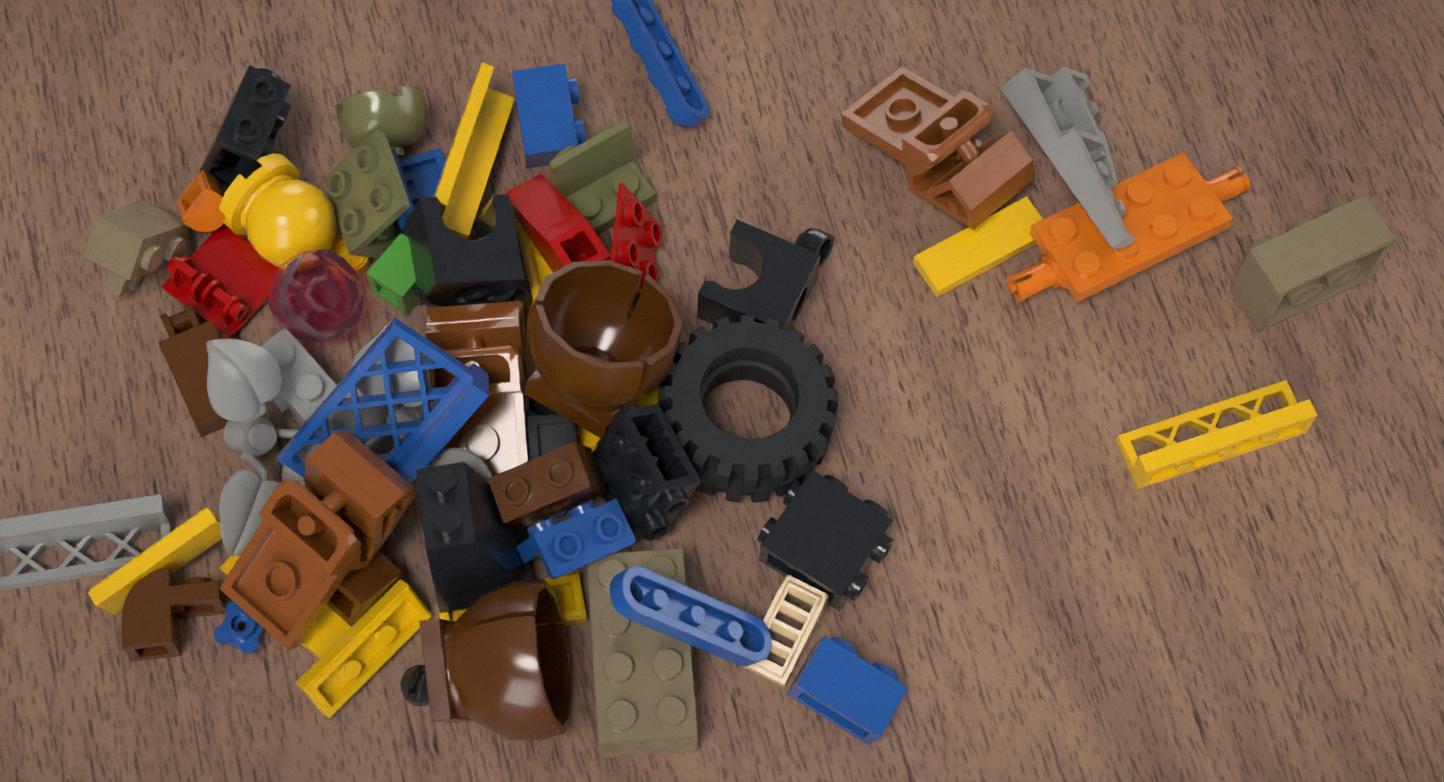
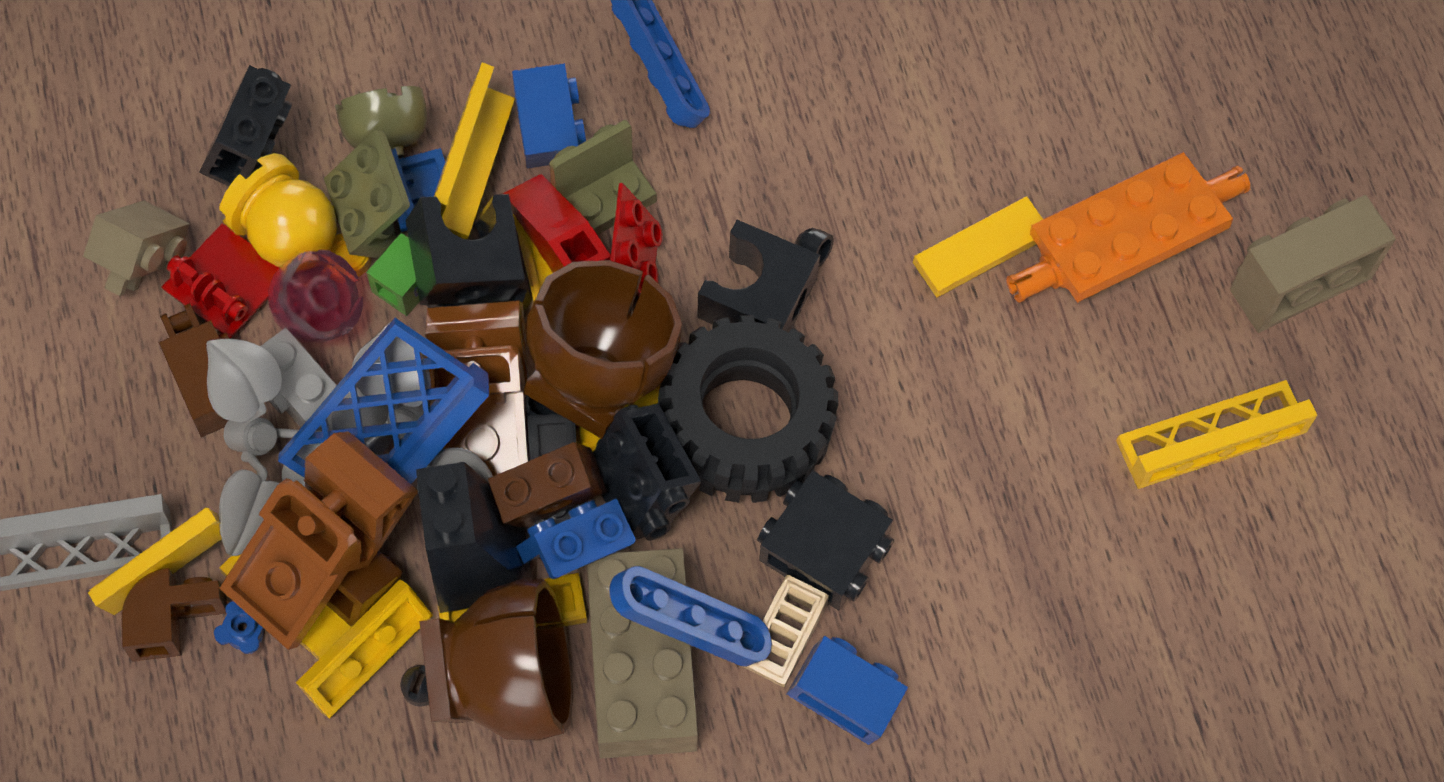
(201, 203): orange brick -> none
(938, 145): dark orange piece -> none
(1065, 129): light grey wedge -> none

